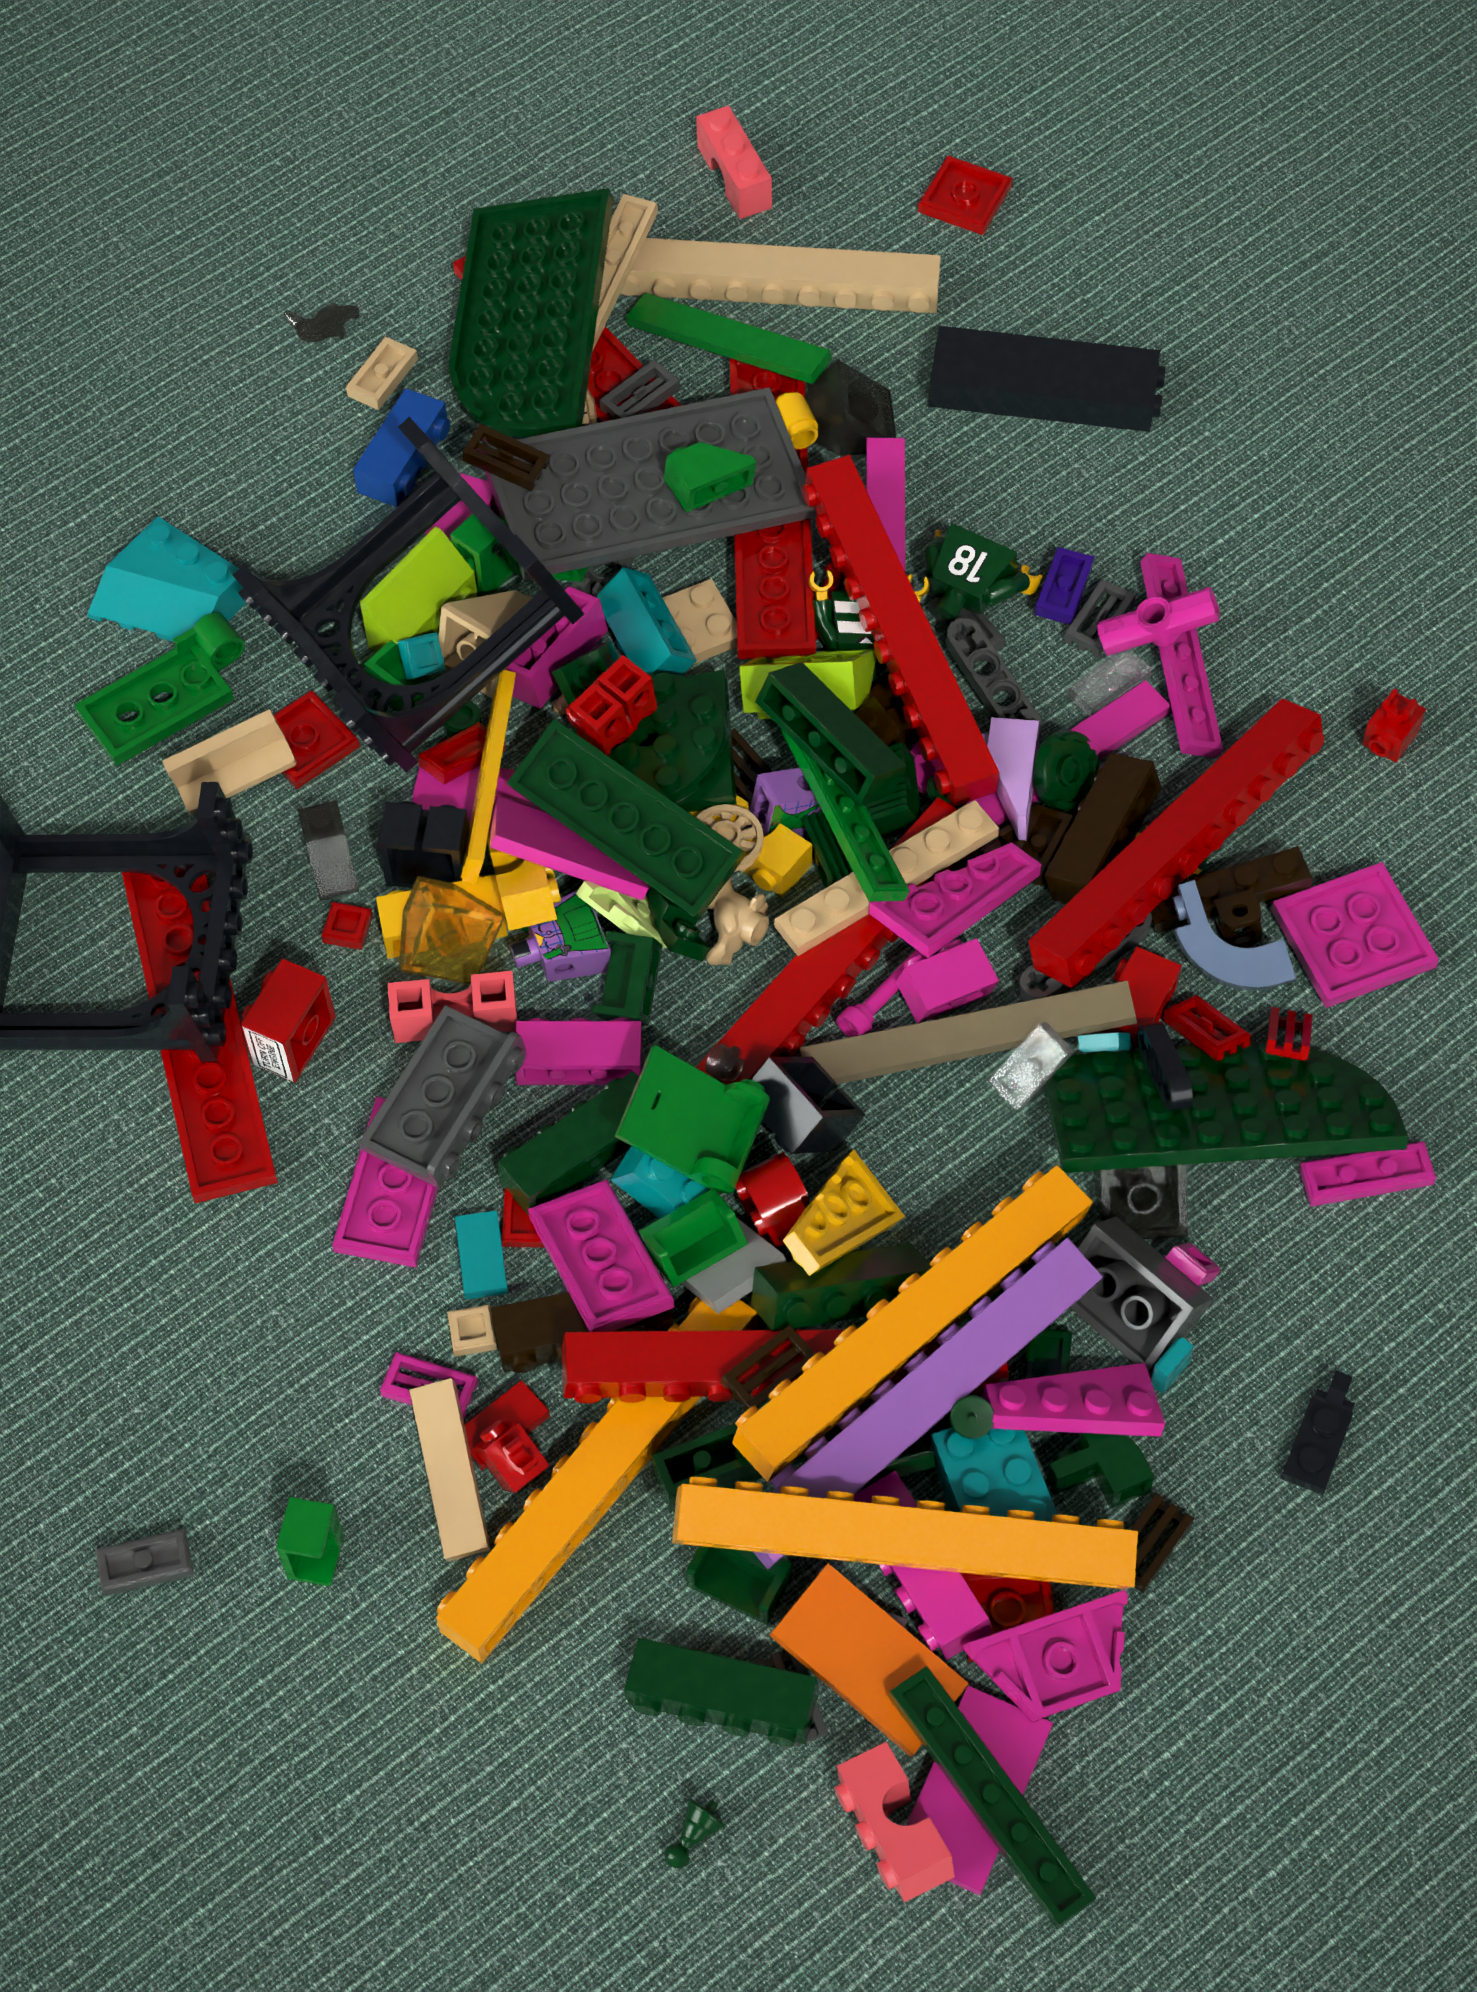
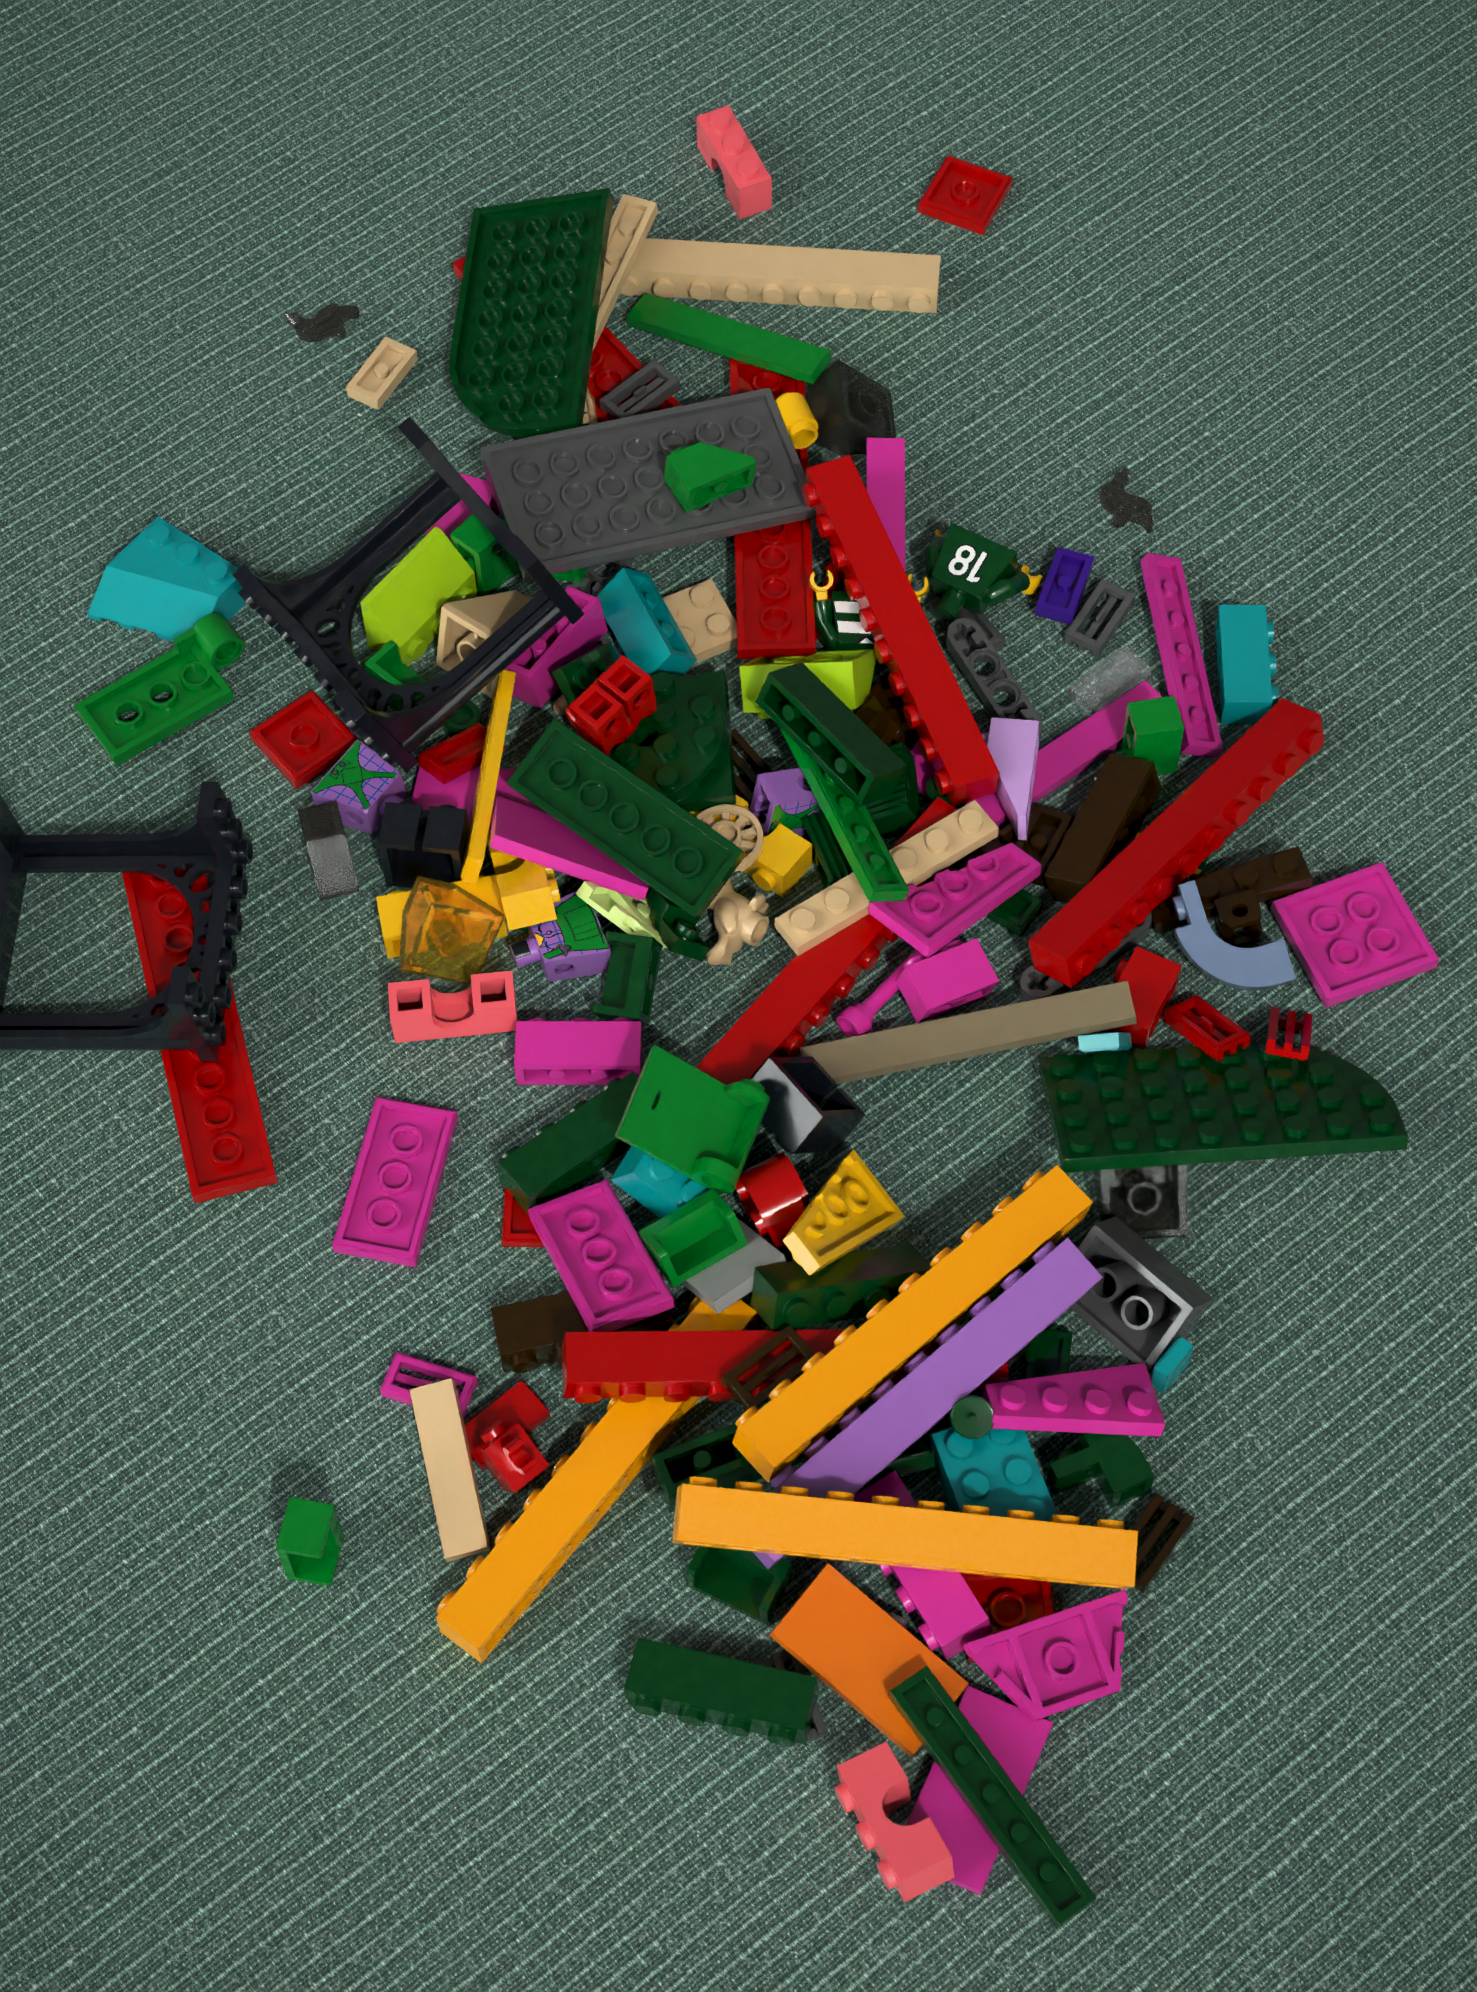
(144, 1562): flat silver plate -> none
(232, 758): tan panel -> none
(287, 1020): red brick -> none
(347, 925): red tile -> none
(361, 787): none -> medium lavender torso
(391, 461): blue brick -> none
(421, 655): teal tile -> none
(443, 1097): dark grey bracket -> none
(472, 1330): tan tile -> none
(481, 1255): teal tile -> none
(502, 462): dark brown tile -> none
(697, 1826): dark green piece -> none
(724, 1063): clear smoke plate -> none
(1017, 912): none -> dark green tile
(1031, 1066): clear plate -> none
(1046, 378): black brick -> none
(1065, 770): dark green tile -> none
(1123, 505): none -> clear smoke piece
(1142, 625): dark pink piece -> none
(1154, 732): none -> green panel
(1165, 1066): black beam -> none
(1193, 1263): dark pink tile -> none
(1244, 663): none -> teal brick
(1320, 1436): black hinge -> none
(1366, 1174): dark pink tile -> none
(1394, 726): red brick -> none

